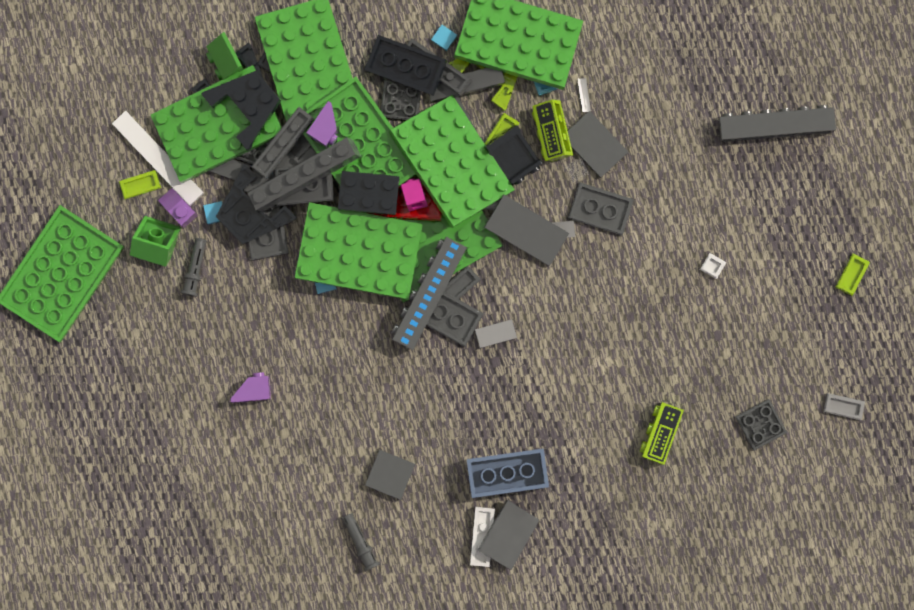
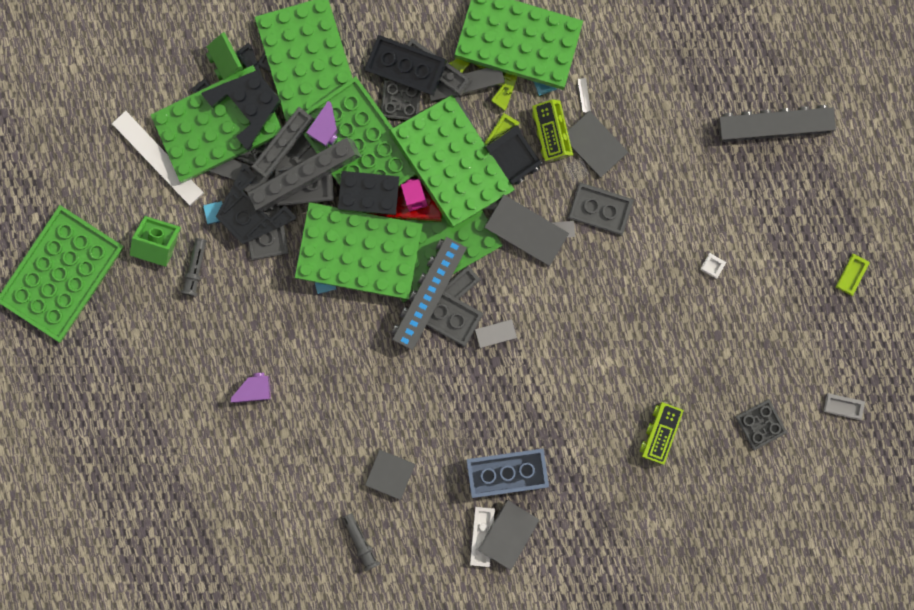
(140, 184): lime tile -> none
(177, 208): medium lavender slope -> none
(444, 37): medium azure tile -> none

